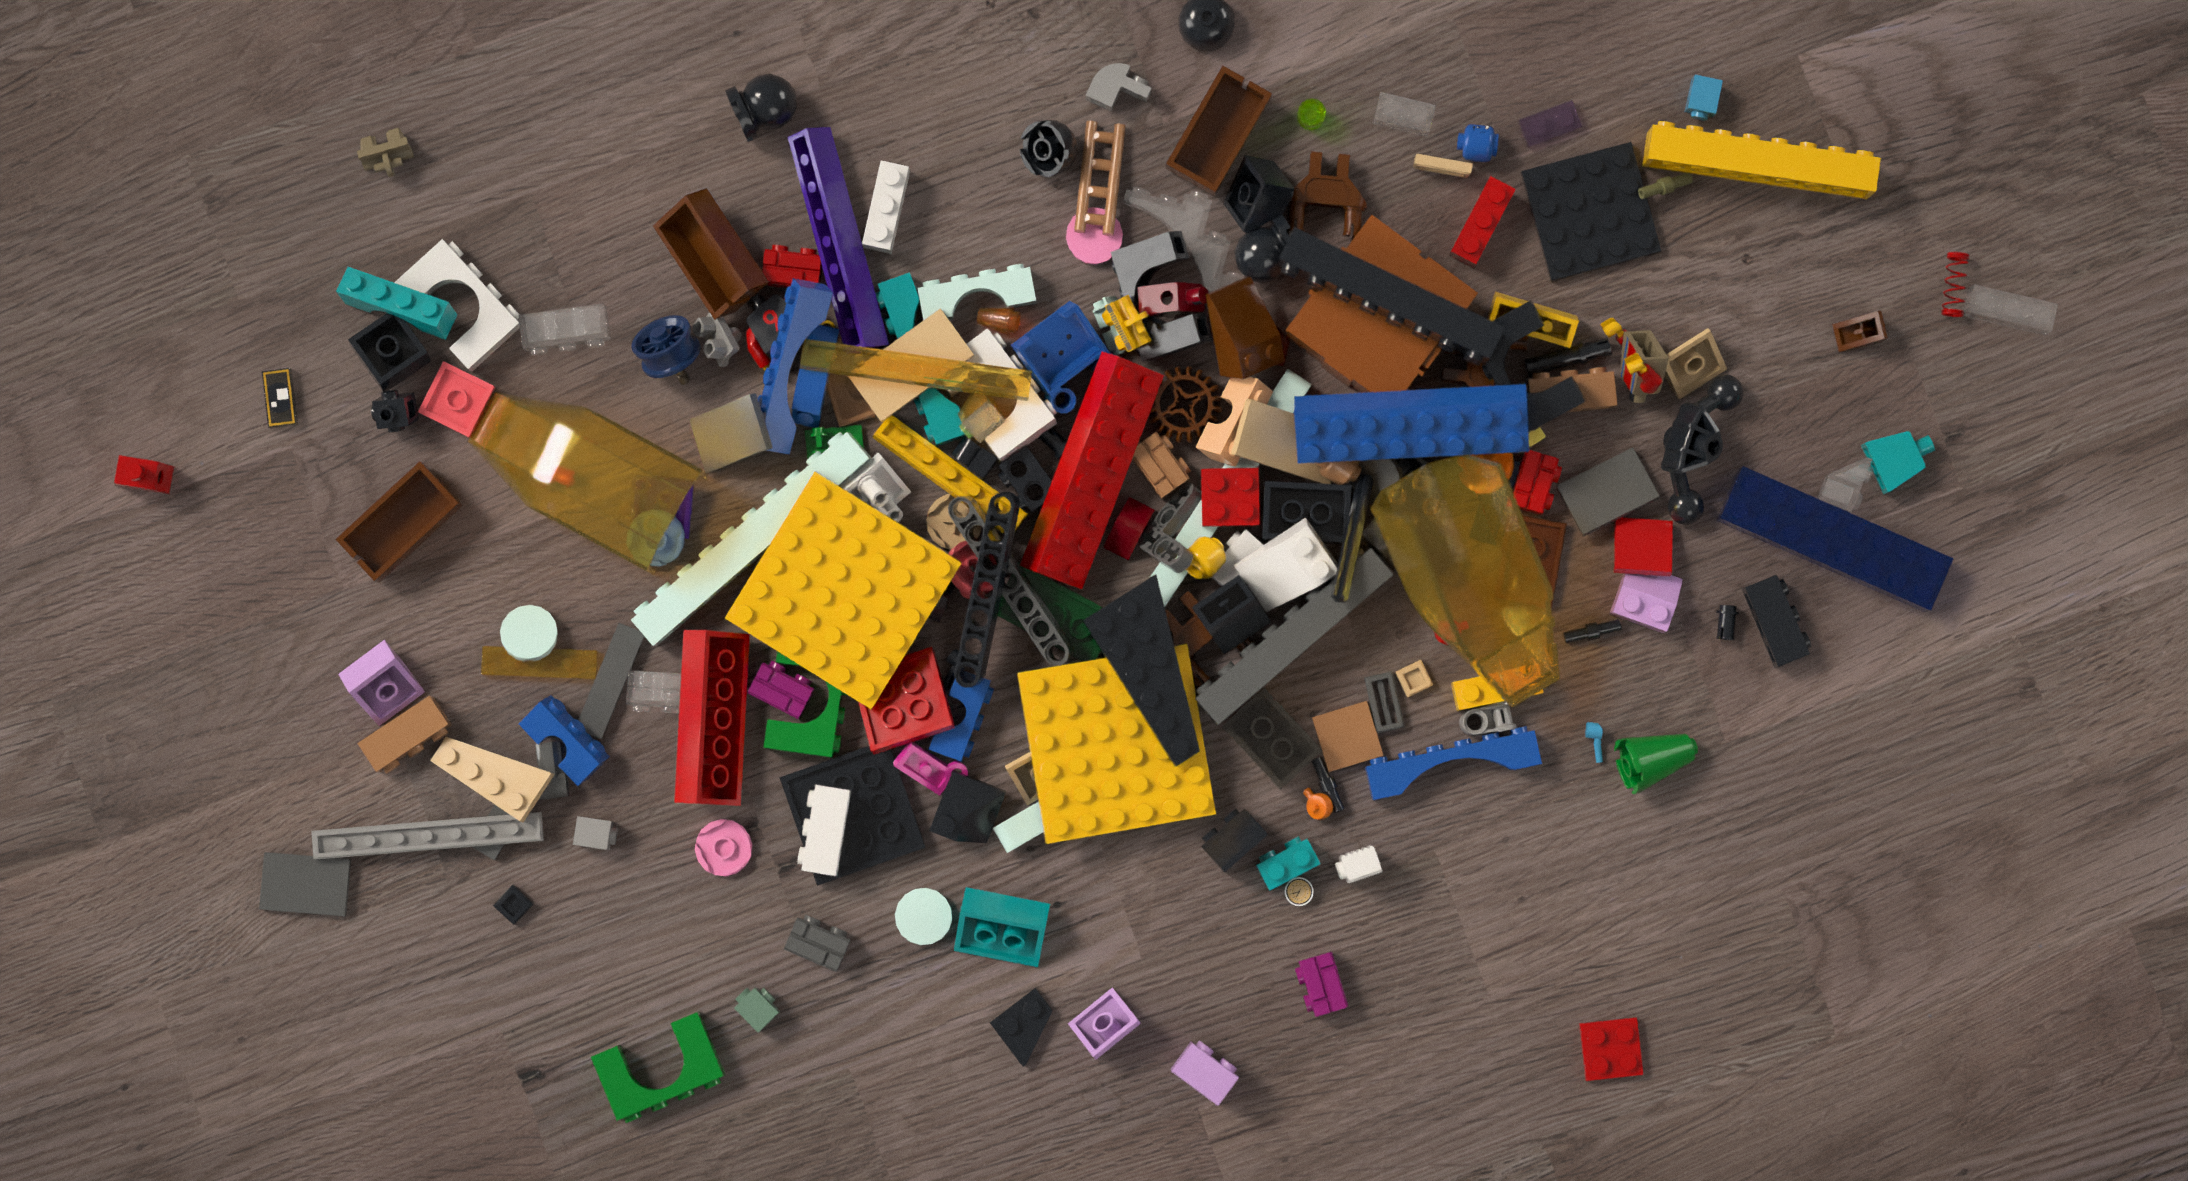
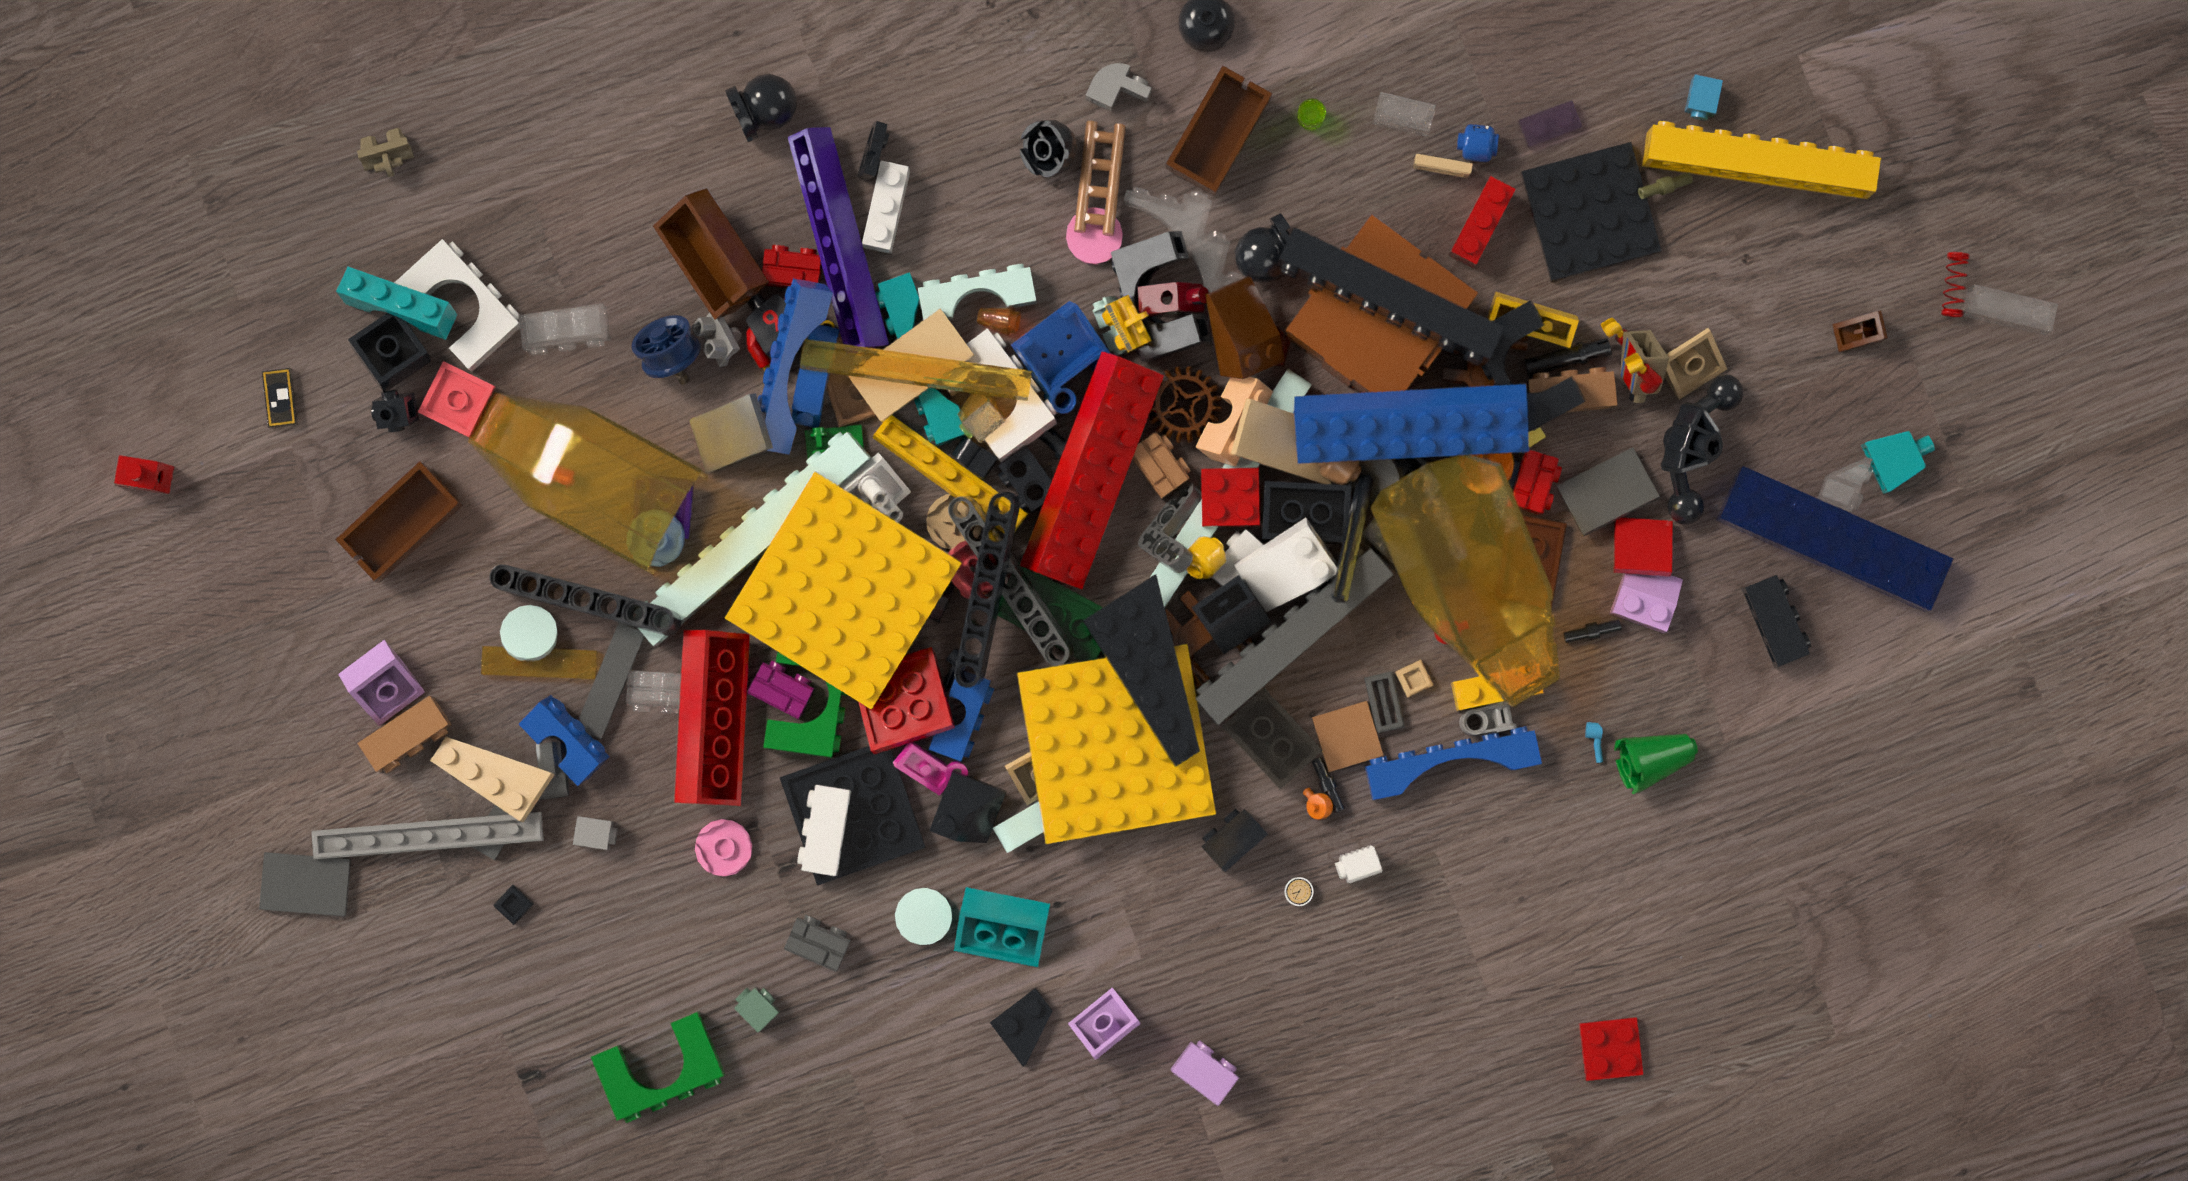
(572, 595): none -> black beam
(876, 141): none -> black wing
(1128, 528): dark red slope -> none
(1258, 193): black slope -> none
(1287, 864): teal brick -> none
(1322, 984): magenta brick -> none
(1327, 192): reddish brown connector -> none
(1726, 622): black pin -> none

